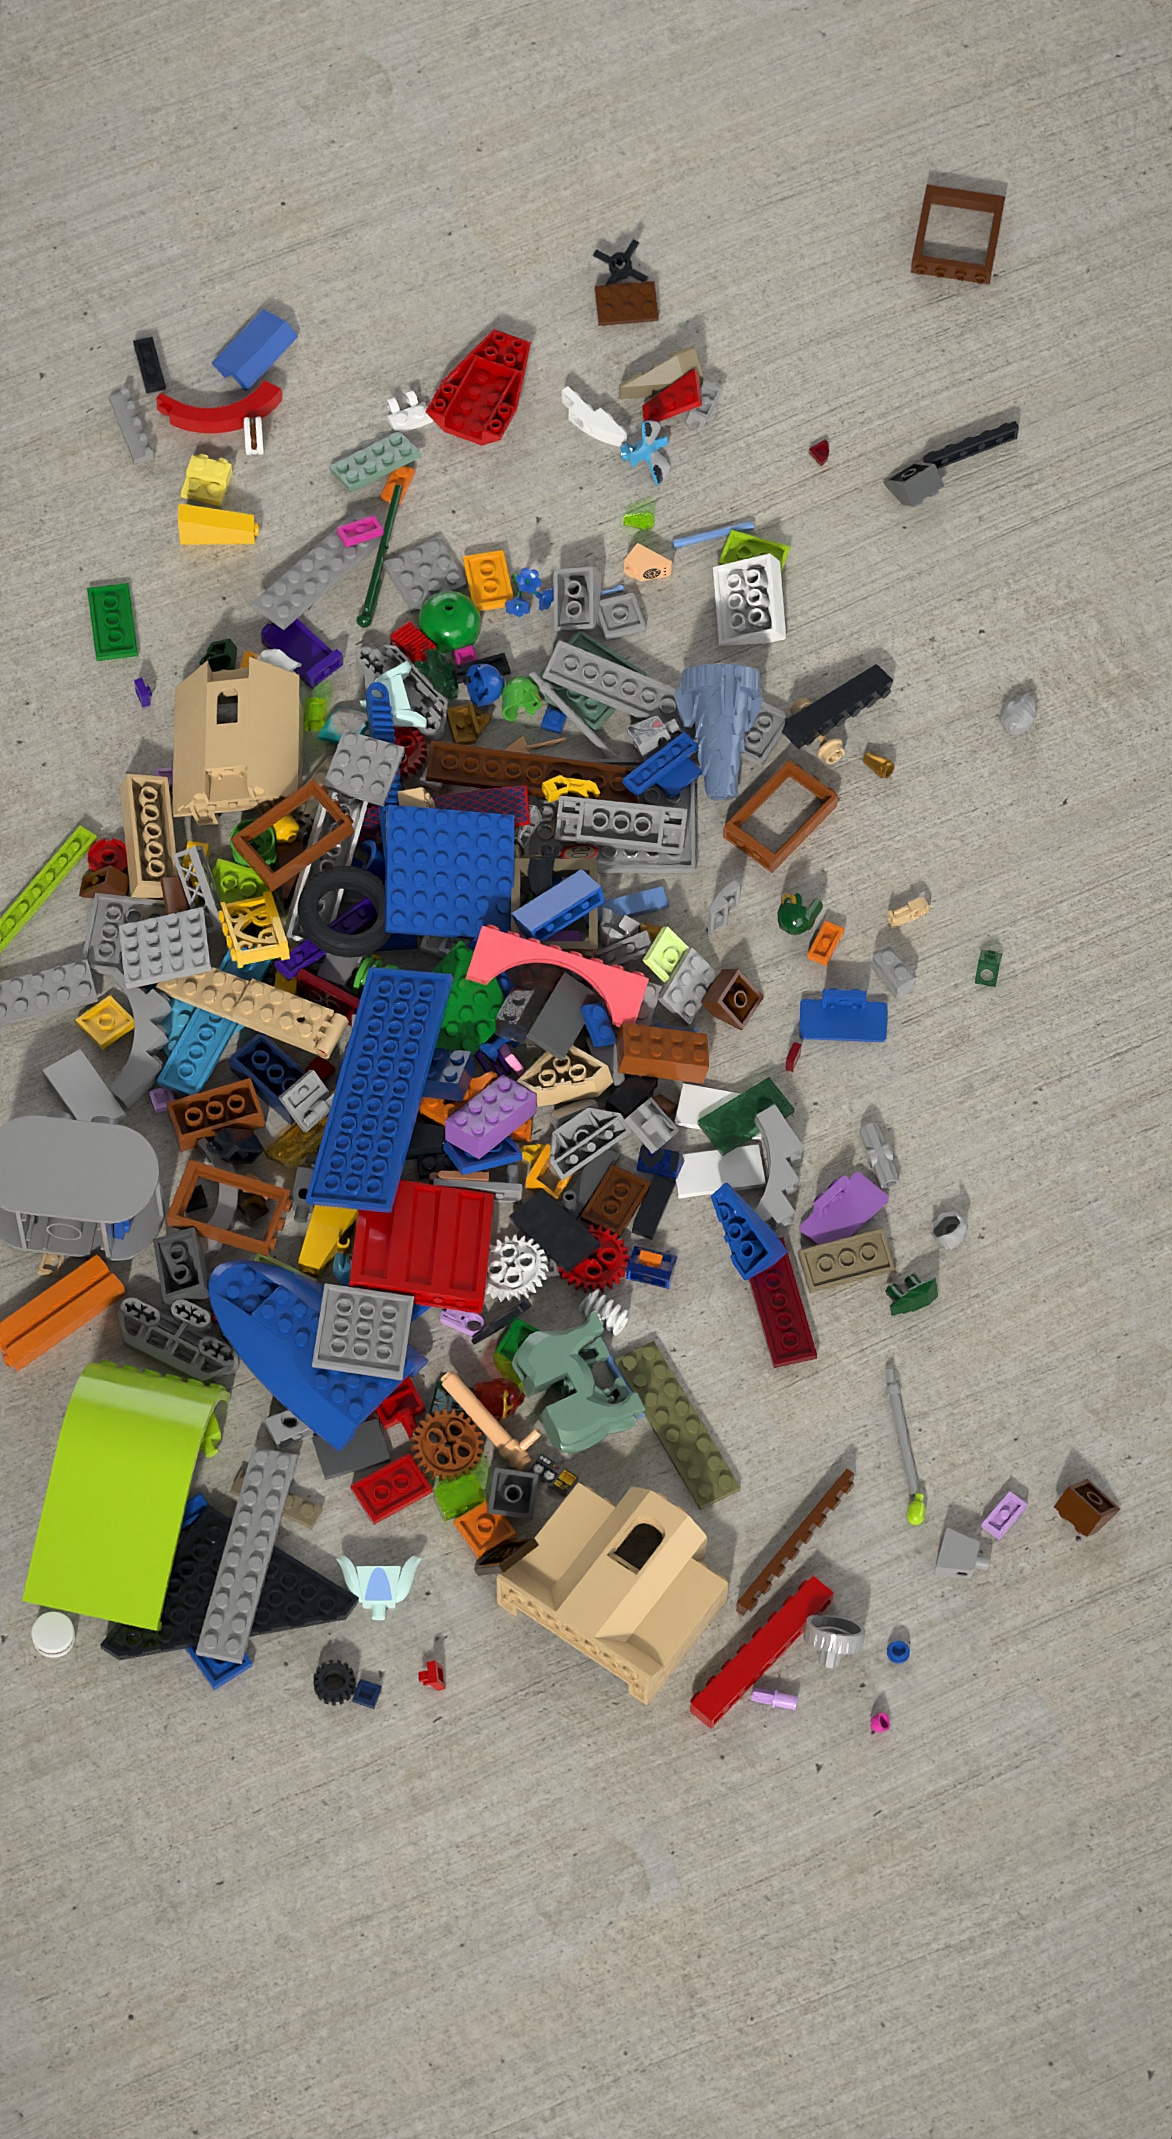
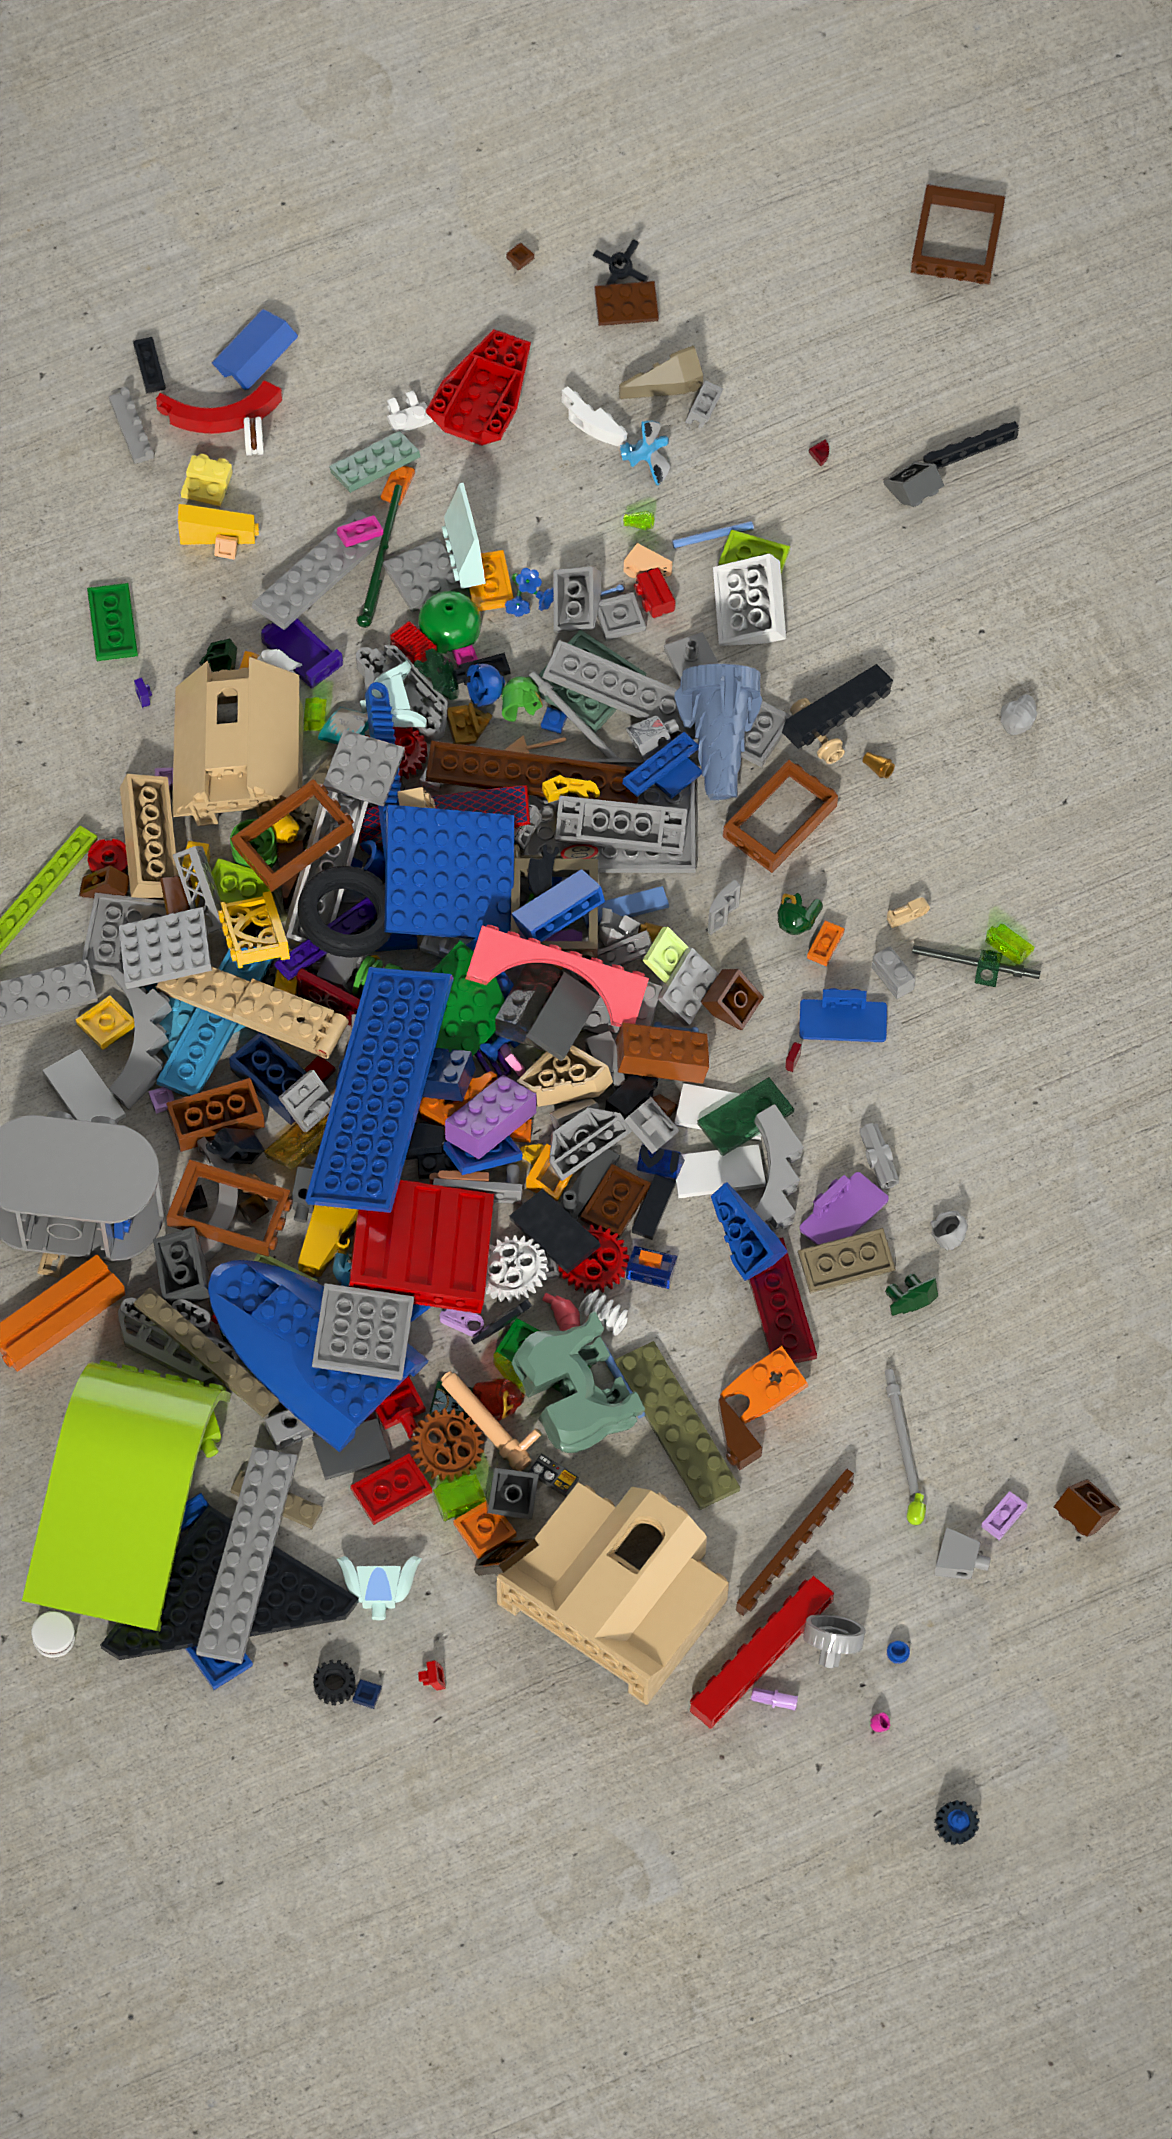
(206, 1352): none -> dark tan plate
(226, 546): none -> light nougat tile
(463, 541): none -> light aqua slope
(520, 256): none -> reddish brown tile
(564, 1311): none -> coral piece
(598, 1025): blue plate -> none
(655, 593): none -> red brick
(675, 399): red wing -> none
(689, 653): none -> light grey tile
(739, 1442): none -> reddish brown slope
(763, 1393): none -> orange brick
(956, 1822): none -> black wheel
(1009, 943): none -> clear neon green panel
(1017, 970): none -> pearl dark grey bar

